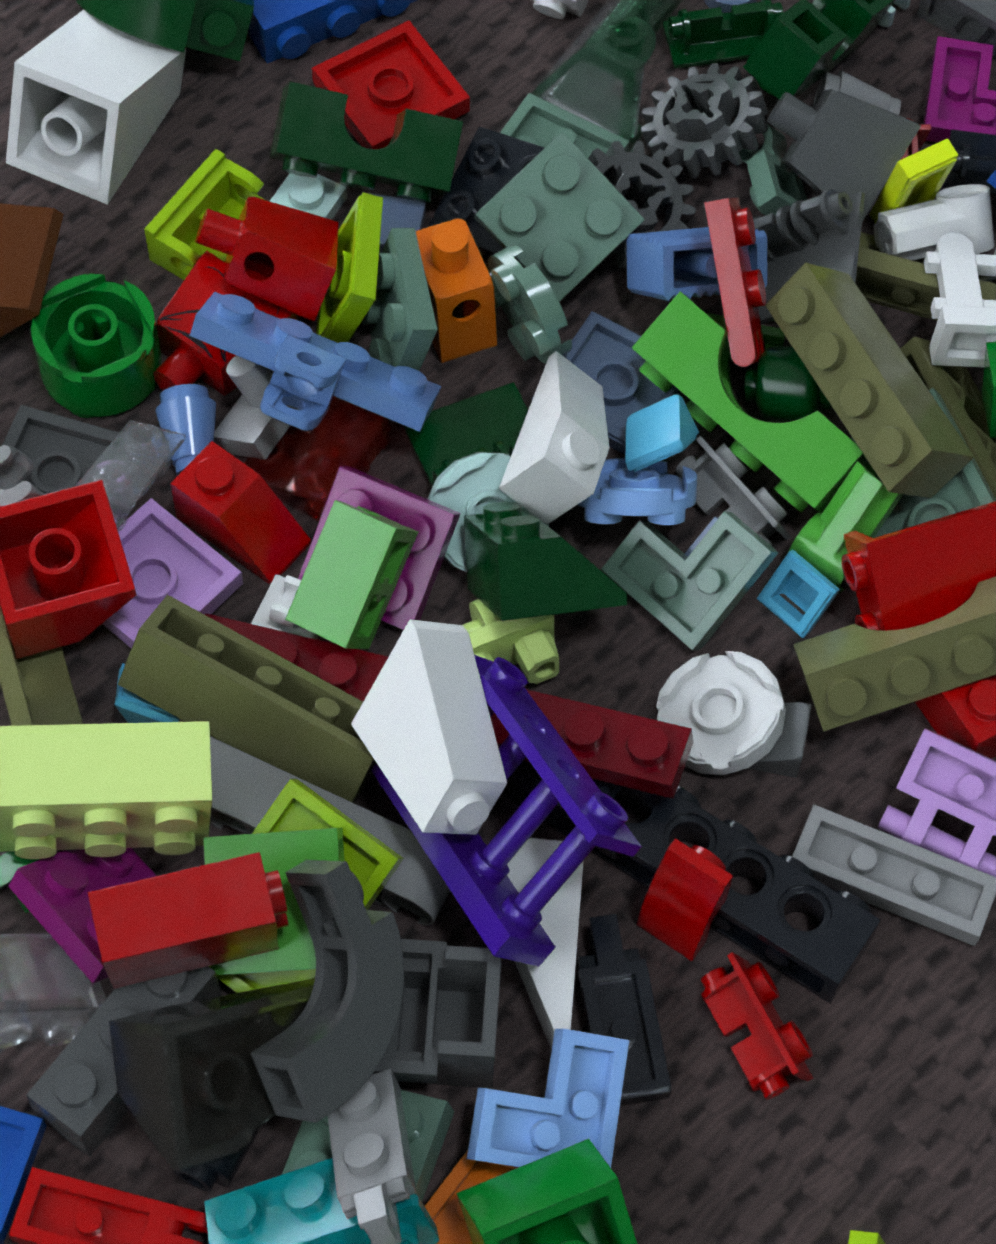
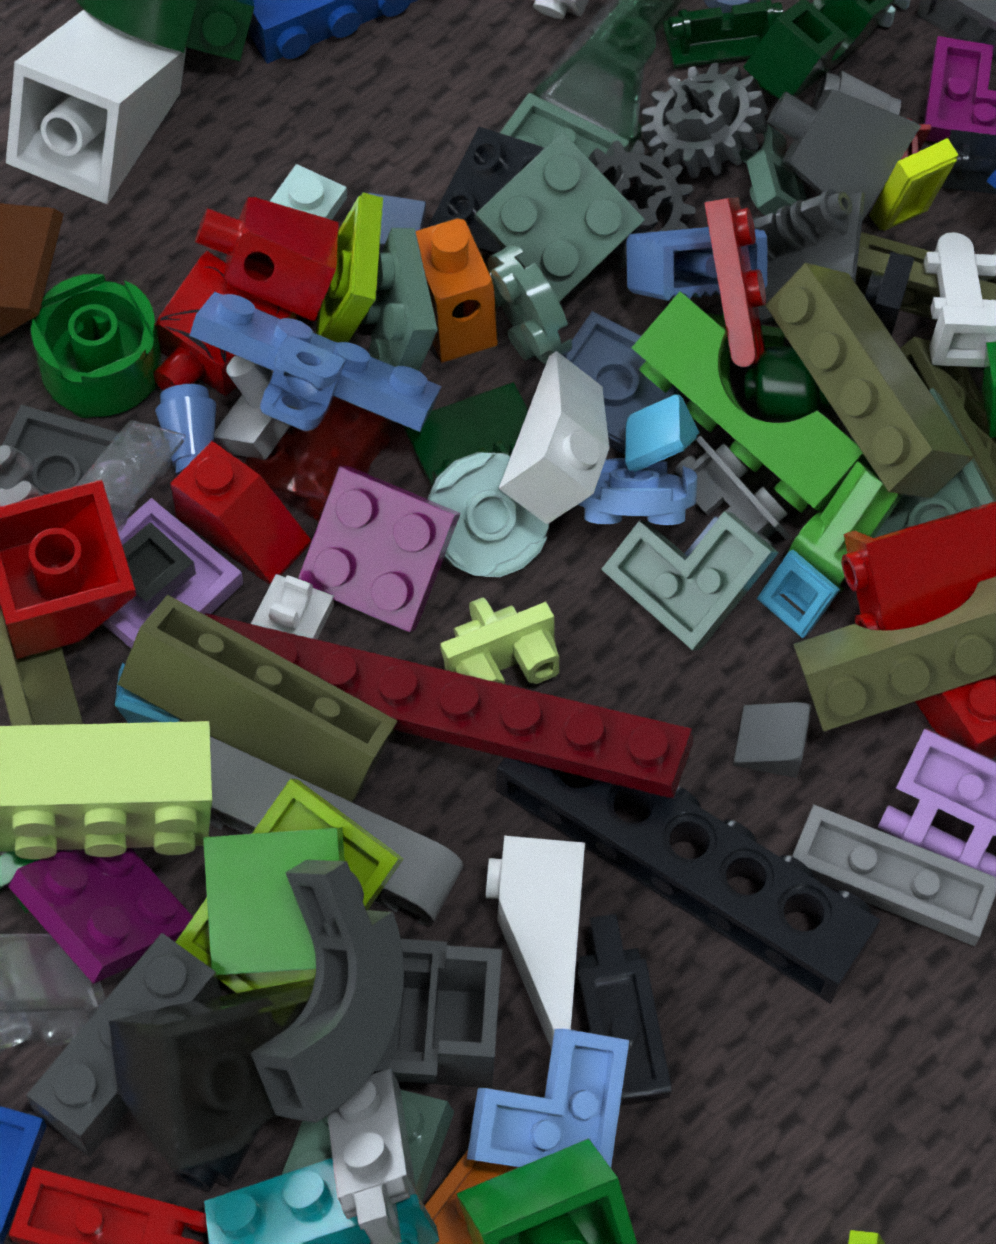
(156, 566): none -> pearl dark grey plate
(173, 231): lime hinge -> none
(188, 919): red brick -> none
(314, 137): dark green arch -> none
(351, 576): bright green hinge -> none
(387, 77): red plate -> none
(434, 729): white slope -> none
(479, 871): dark purple fence -> none
(528, 569): dark green slope -> none
(685, 898): red slope -> none
(730, 707): white tile -> none
(746, 1000): red hinge -> none
(888, 289): none -> black plate
(916, 228): white piece -> none

